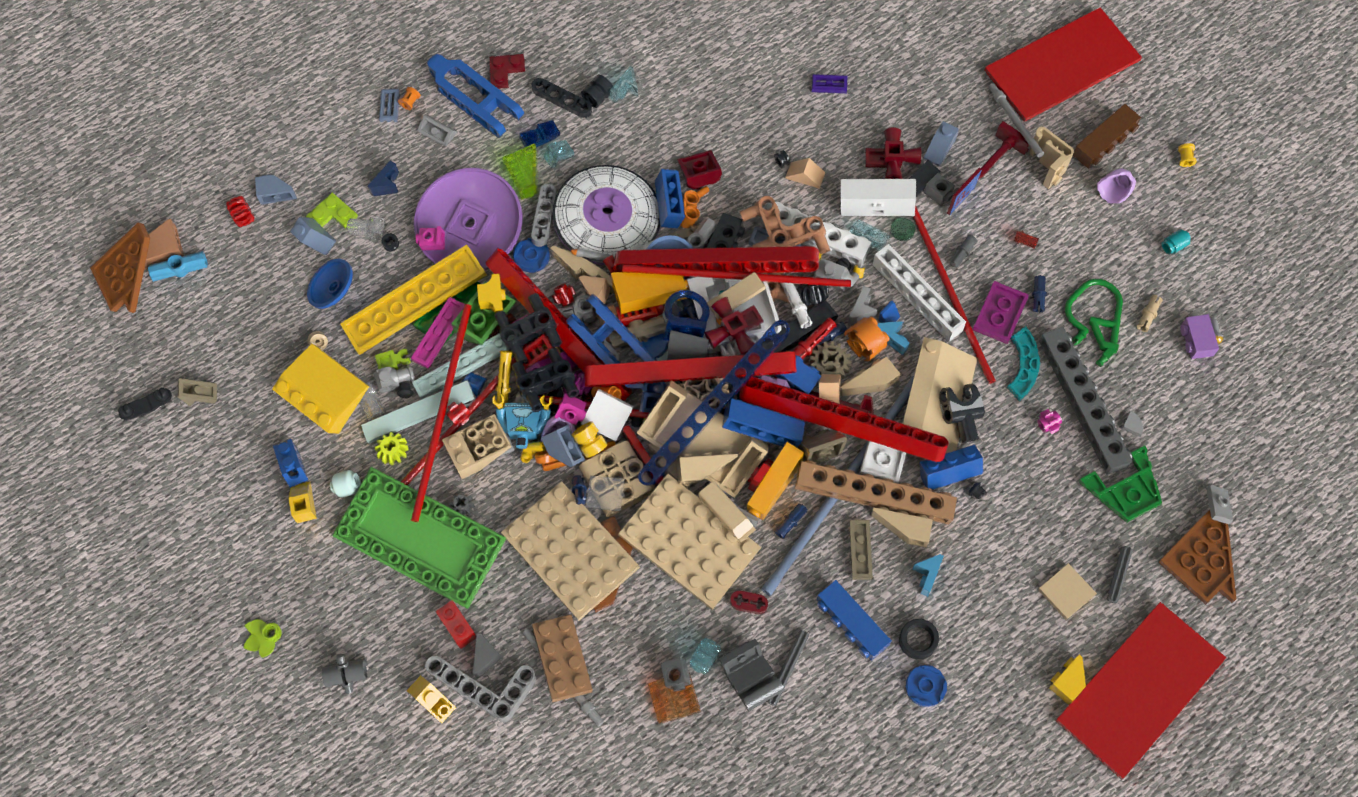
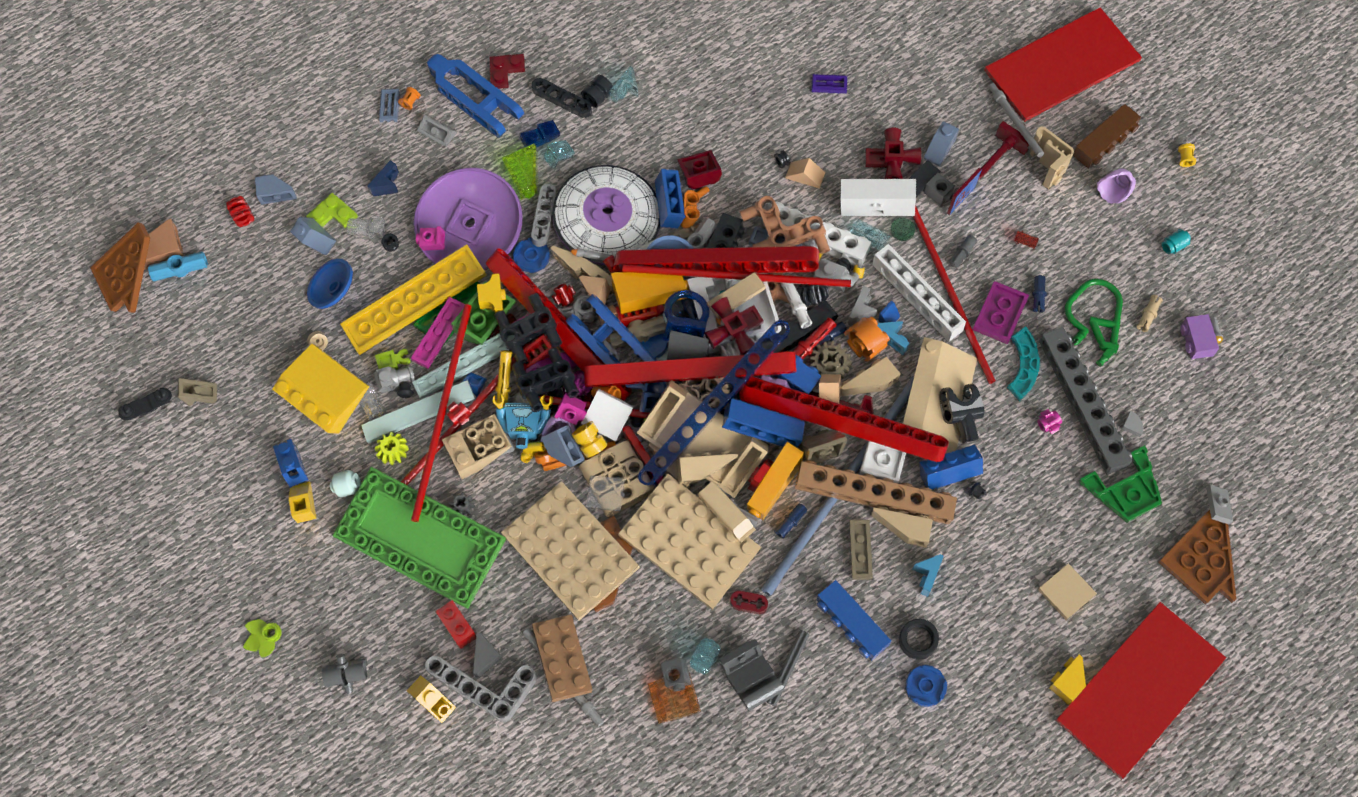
(579, 489): dark blue axle -> none
(1119, 574): dark grey axle -> none

